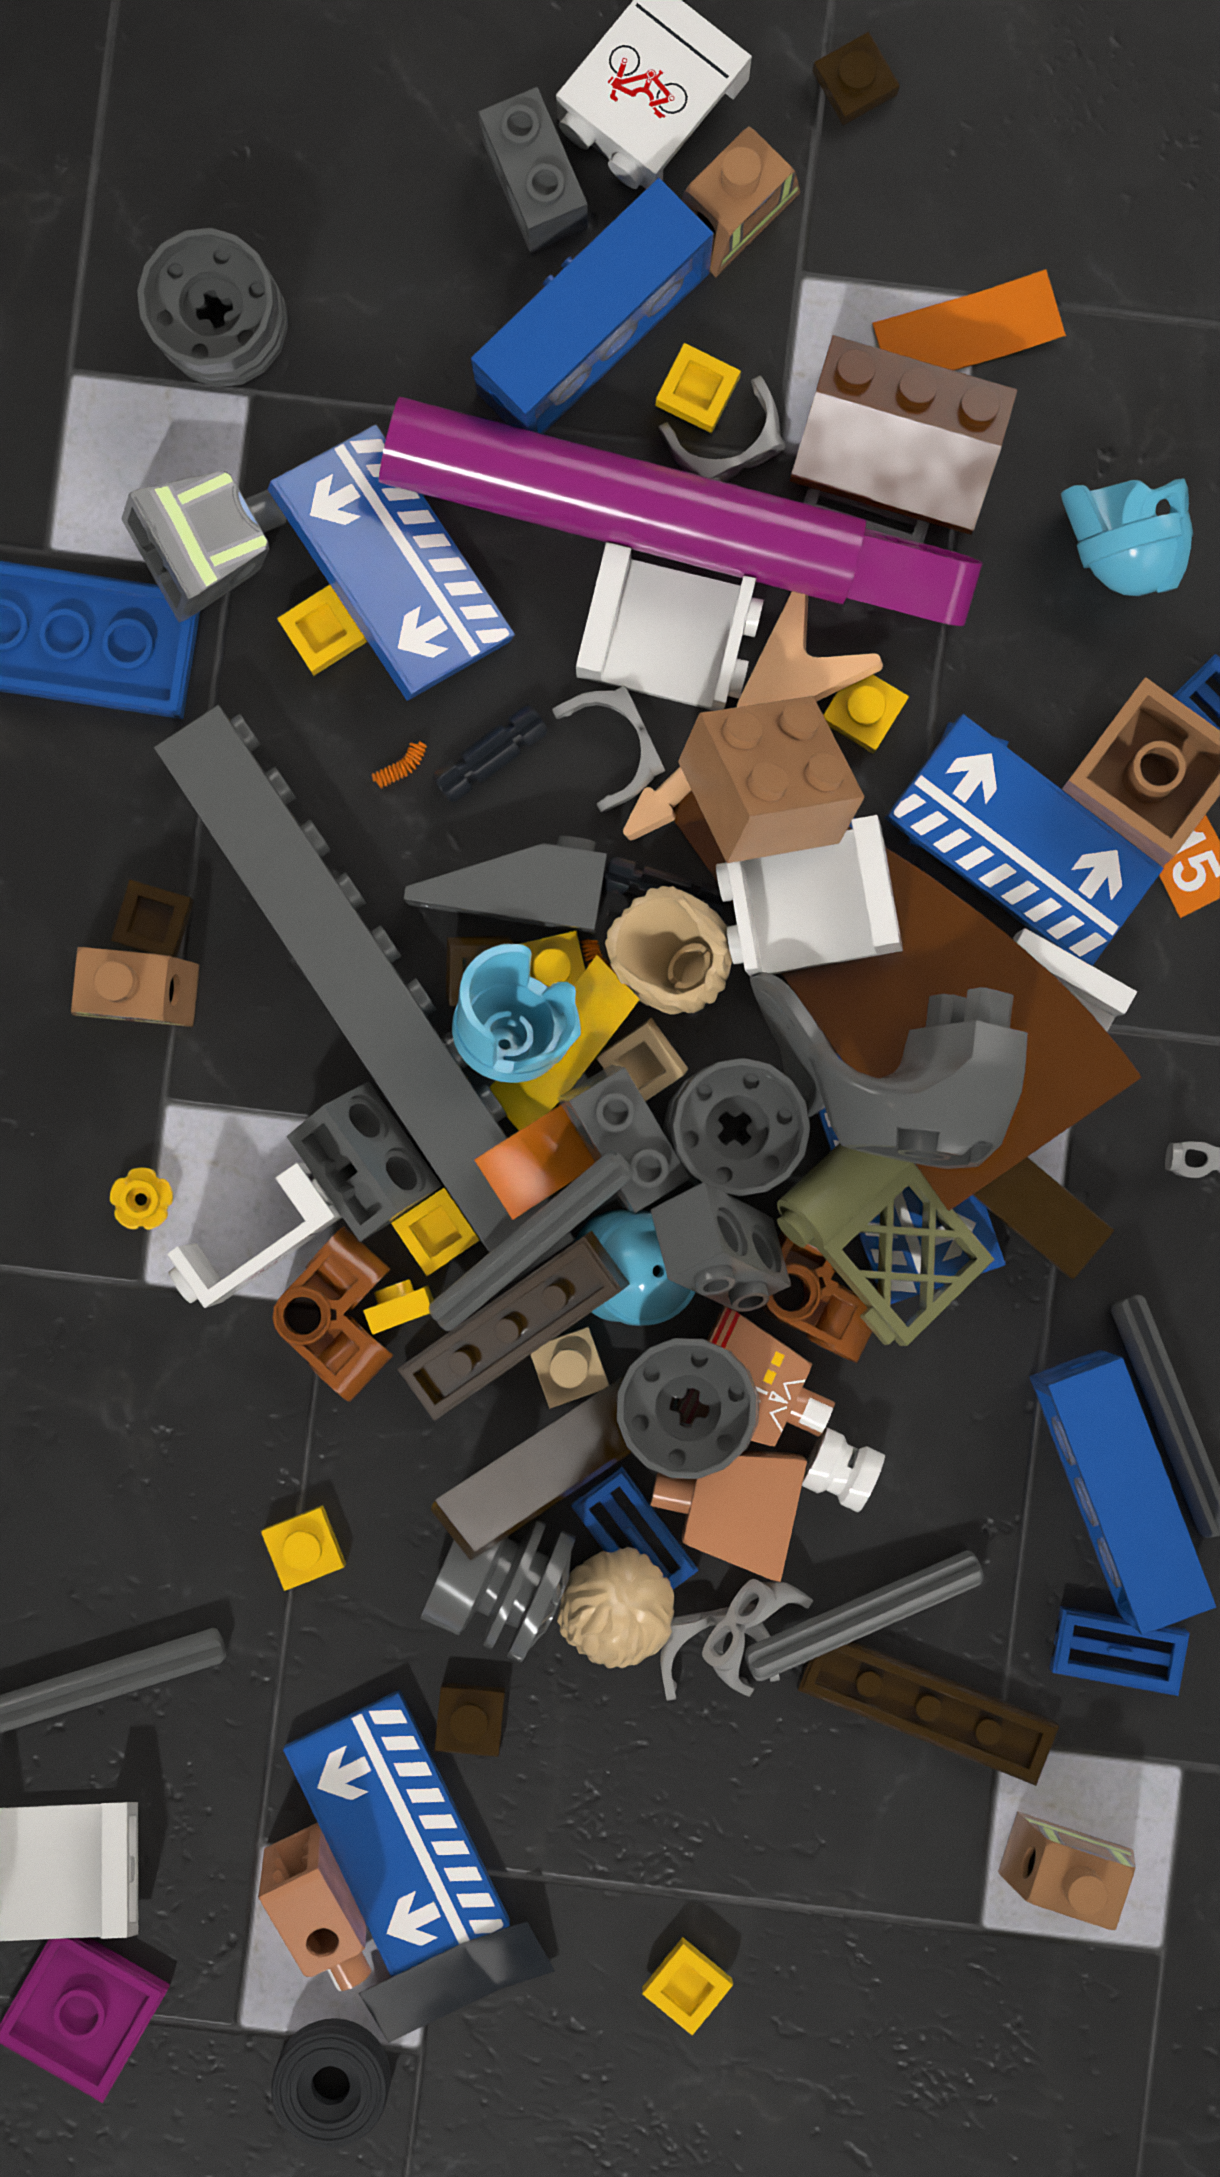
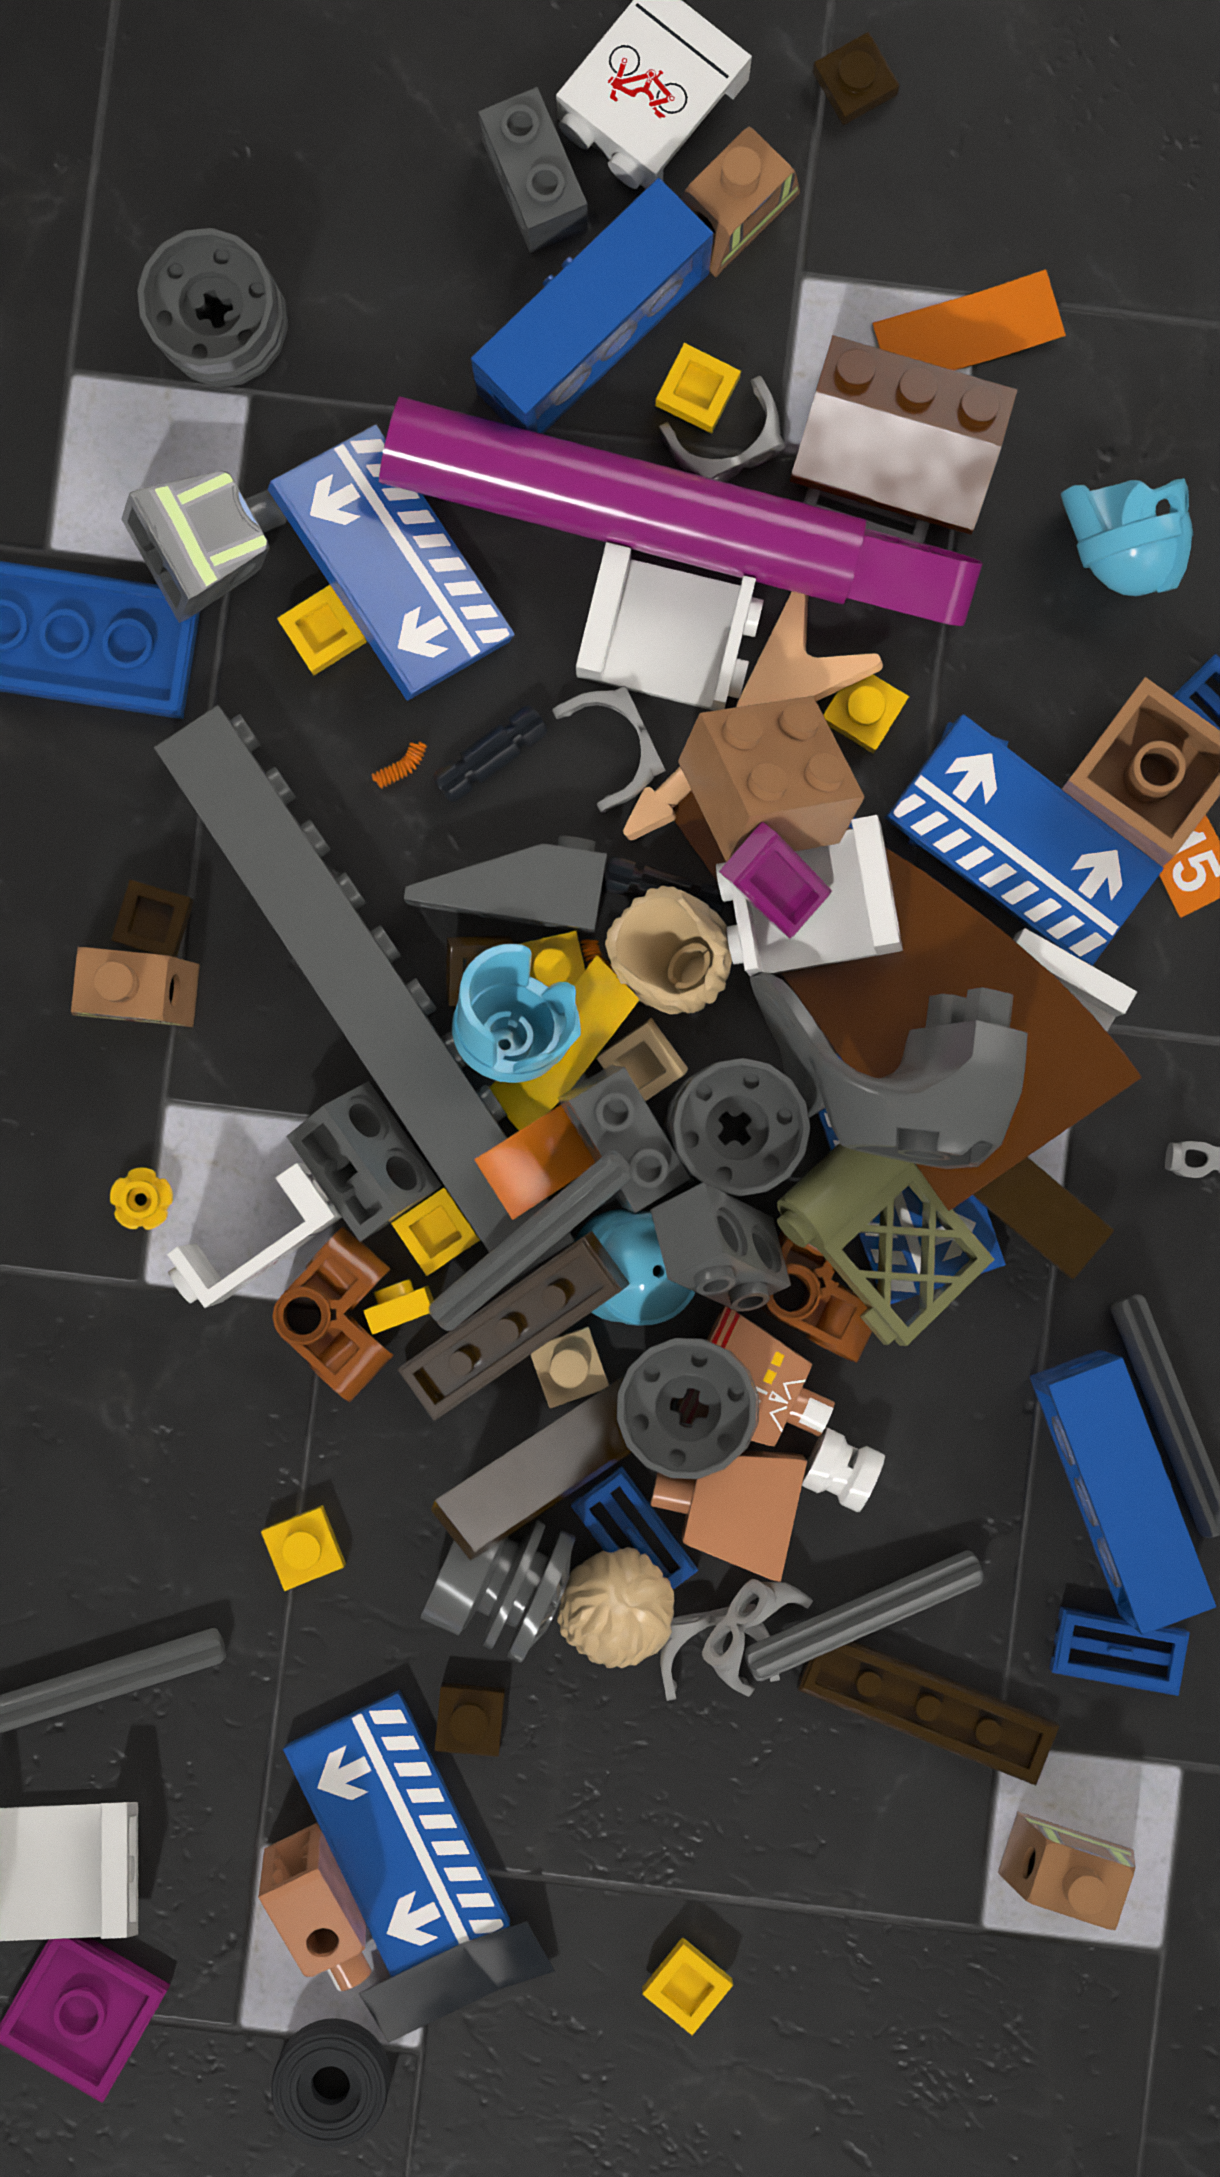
(776, 880): none -> magenta tile

